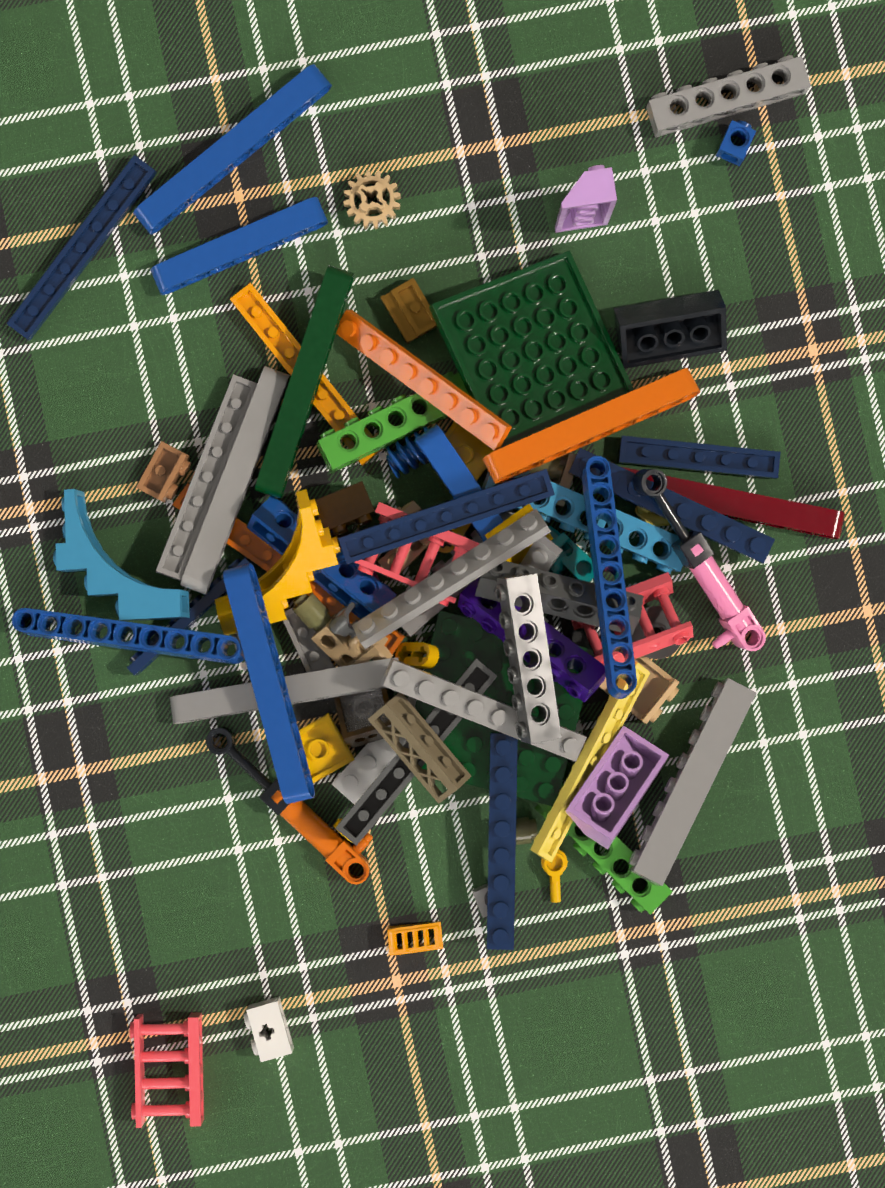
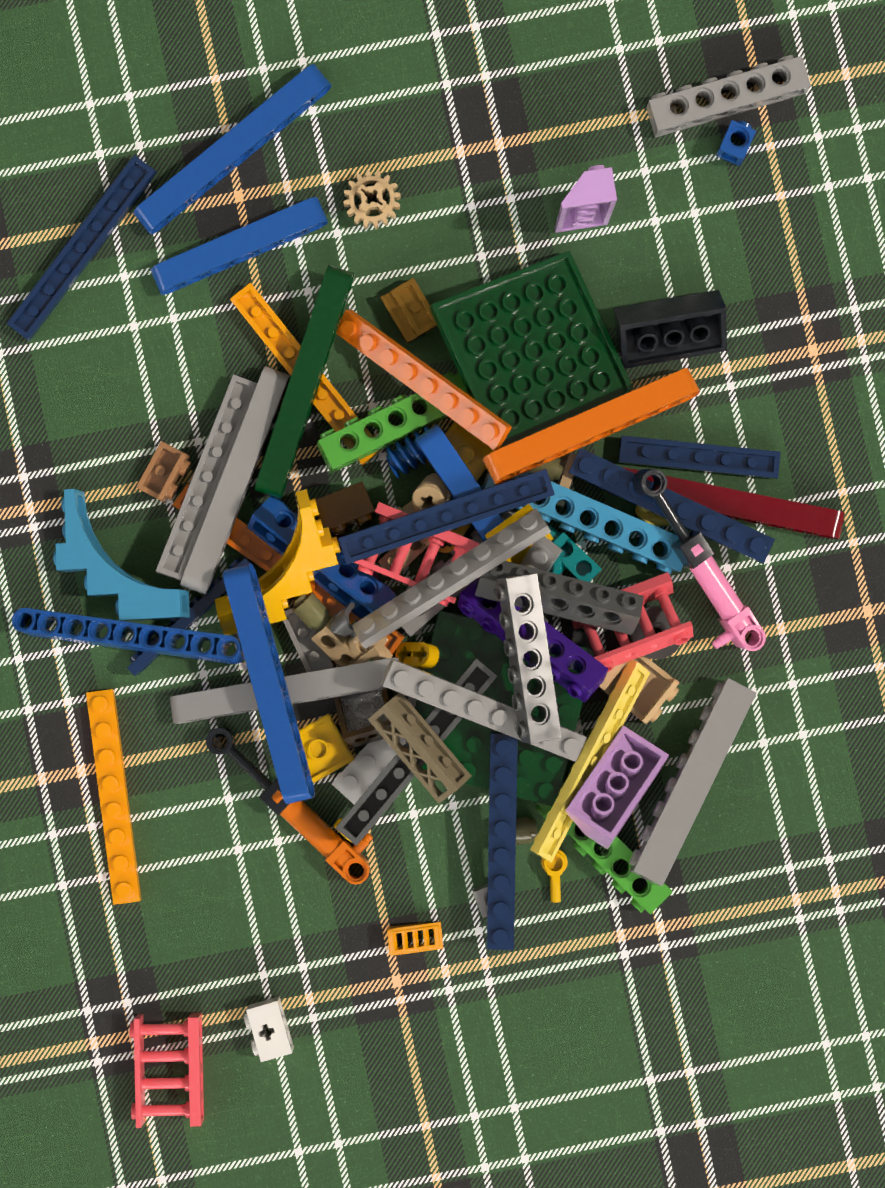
(113, 796): none -> light orange plate
(430, 493): none -> tan piece
(608, 589): blue beam -> none

